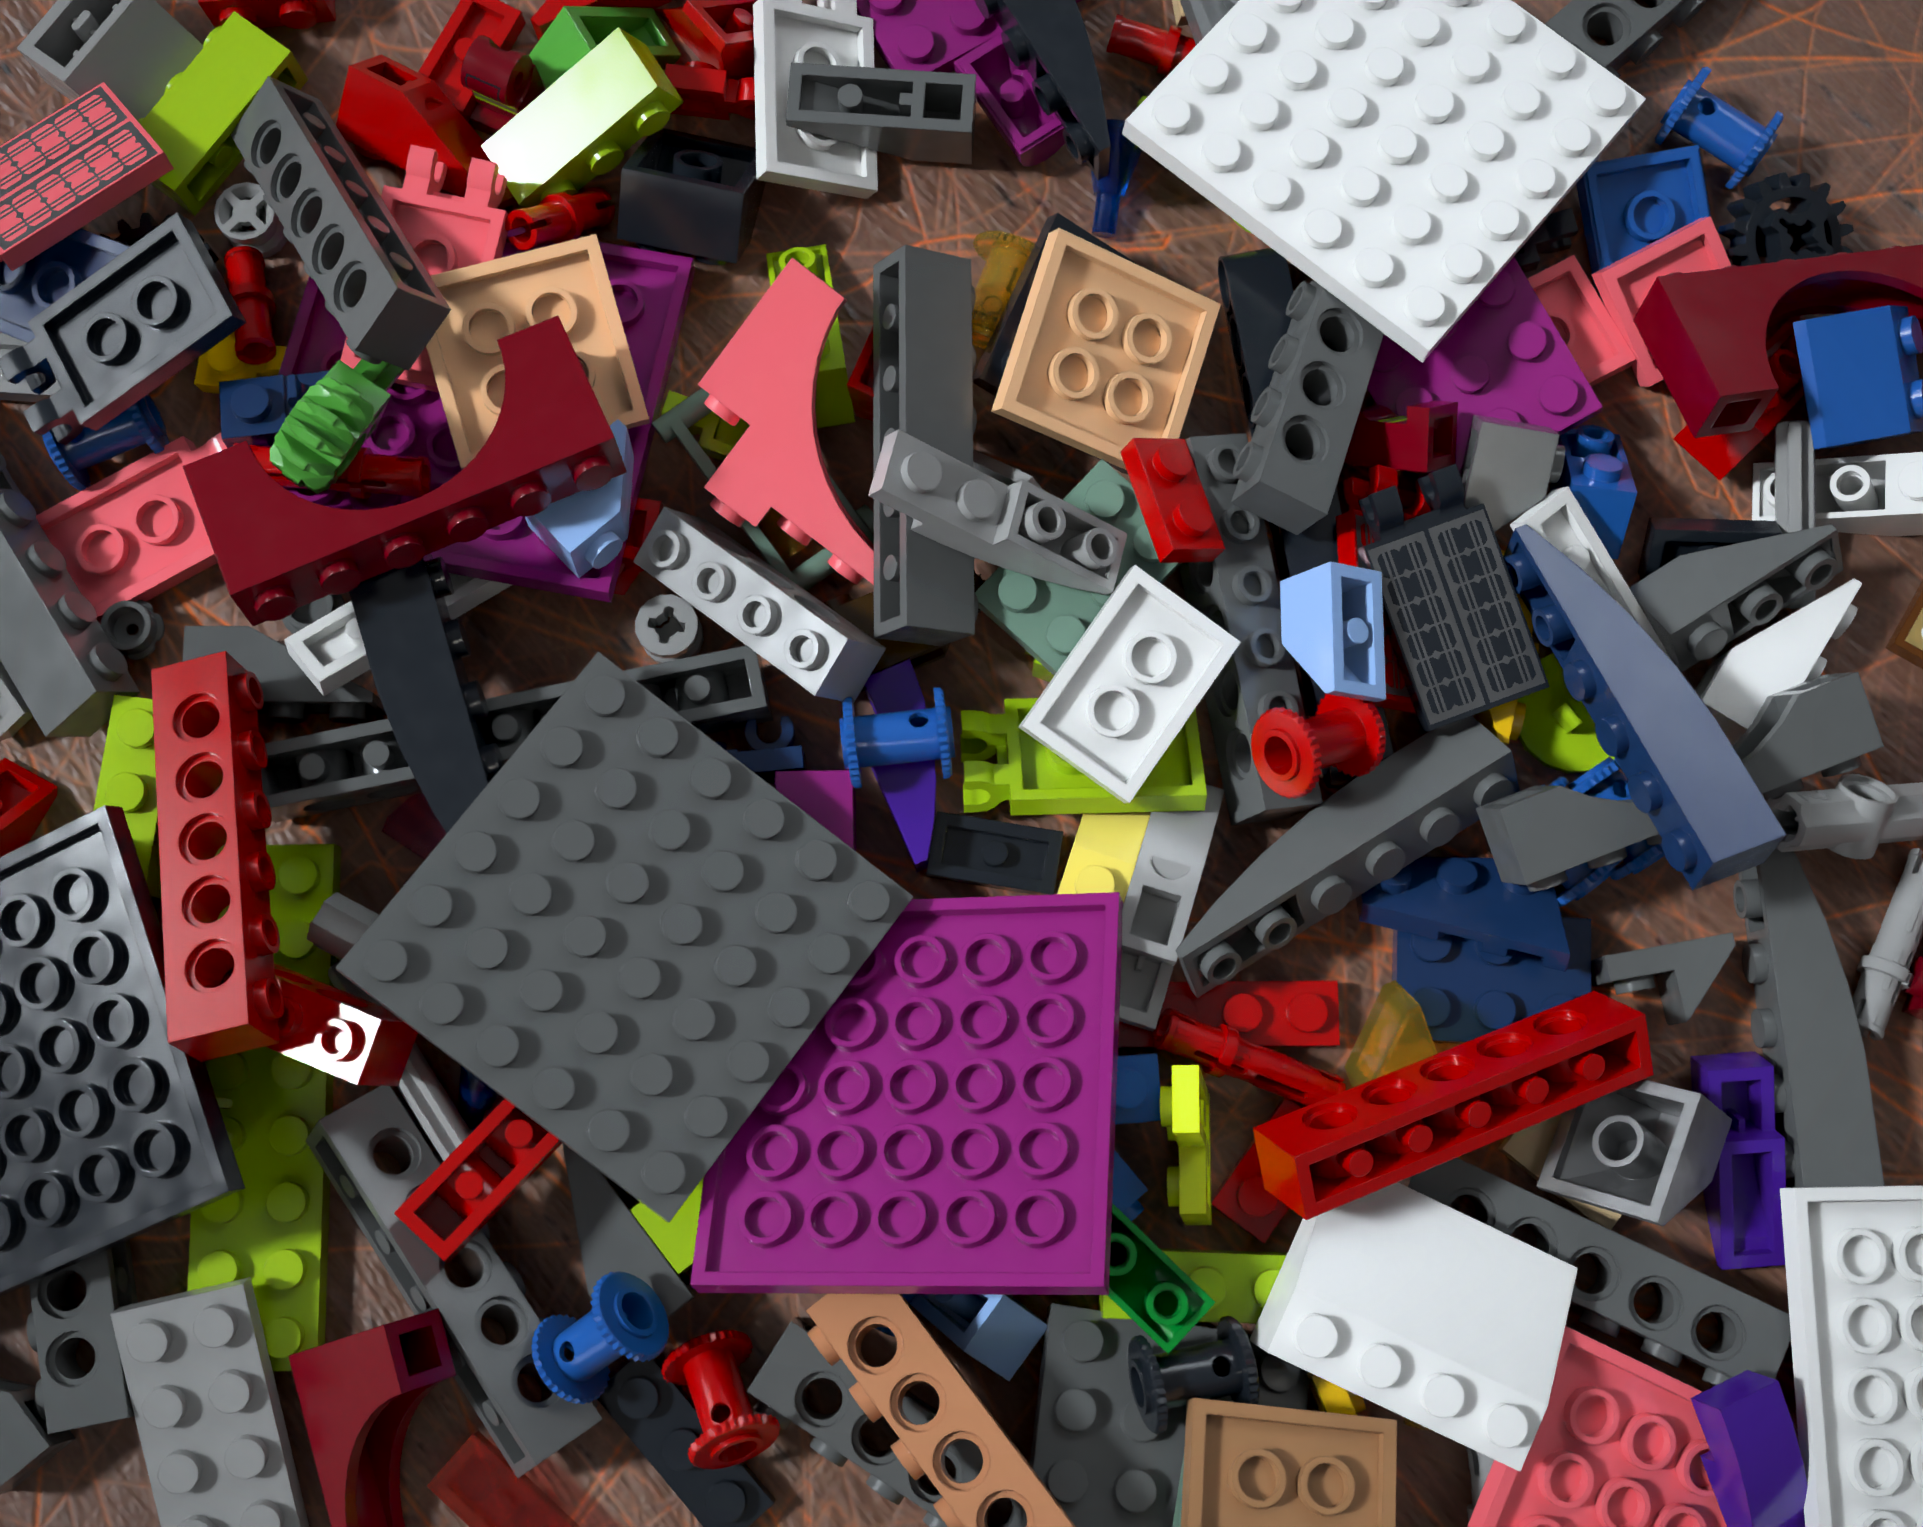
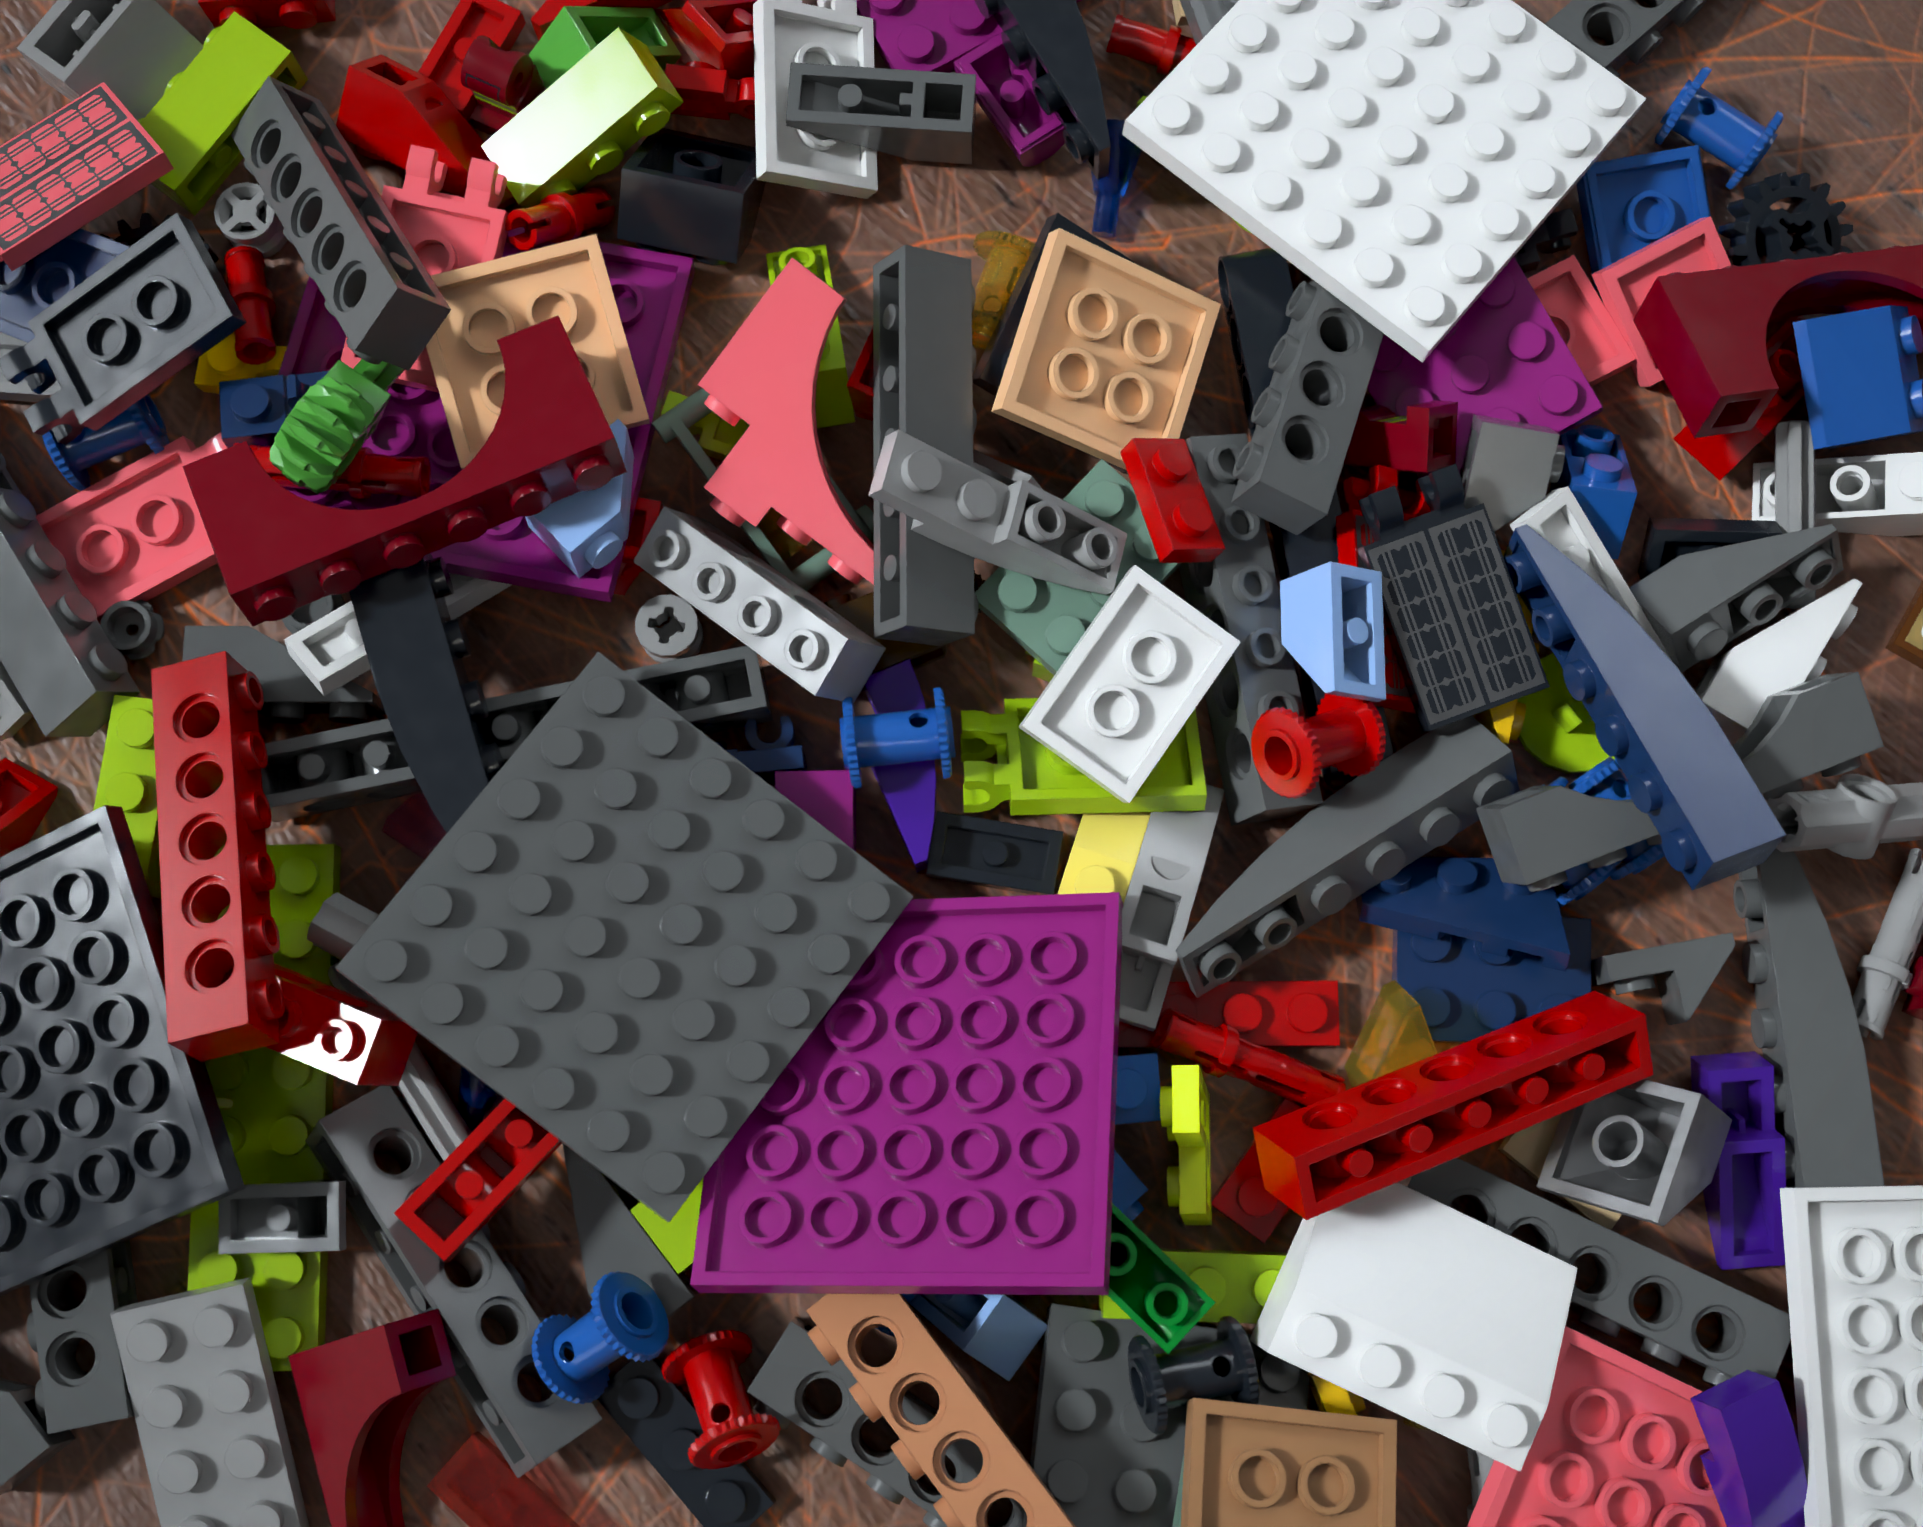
(284, 1218): none -> dark grey slope

